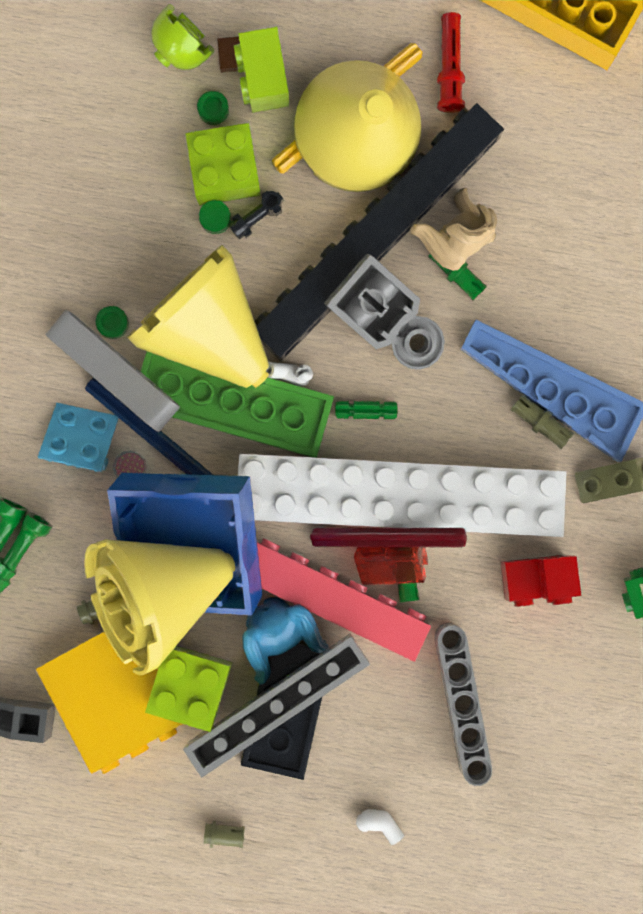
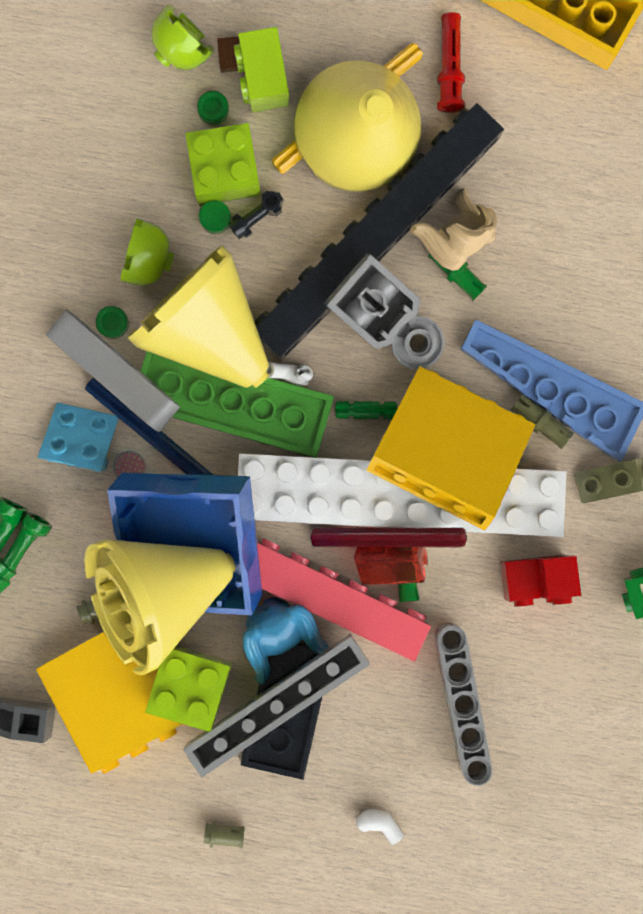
(146, 254): none -> lime cylinder
(452, 448): none -> yellow panel

